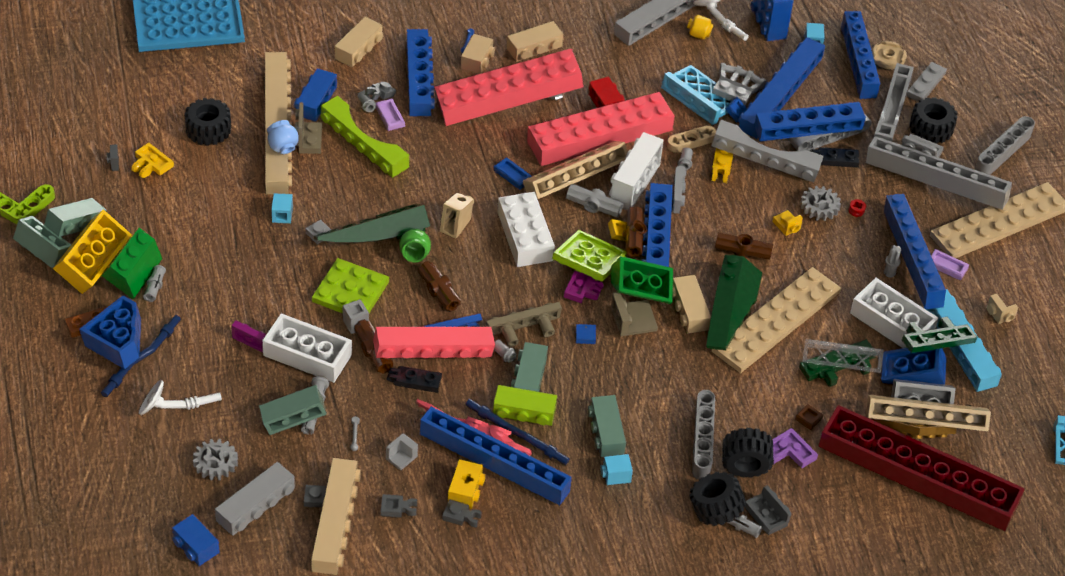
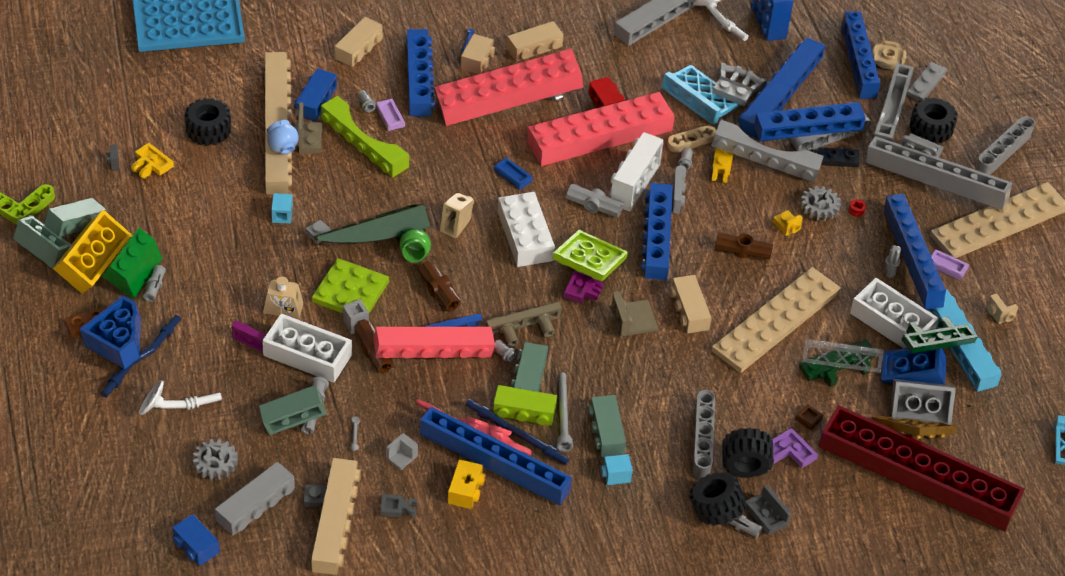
(283, 298): none -> tan torso
(381, 90): dark grey plate -> none
(415, 378): black hinge -> none
(459, 512): dark grey plate -> none
(564, 441): none -> light grey piece
(576, 169): tan brick -> none
(585, 334): blue tile -> none
(616, 229): yellow plate -> none
(634, 232): reddish brown piece -> none
(642, 279): green slope -> none
(700, 27): yellow head -> none
(734, 296): dark green wedge -> none
(735, 108): blue tile -> none
(815, 32): medium azure brick -> none
(928, 413): tan brick -> none

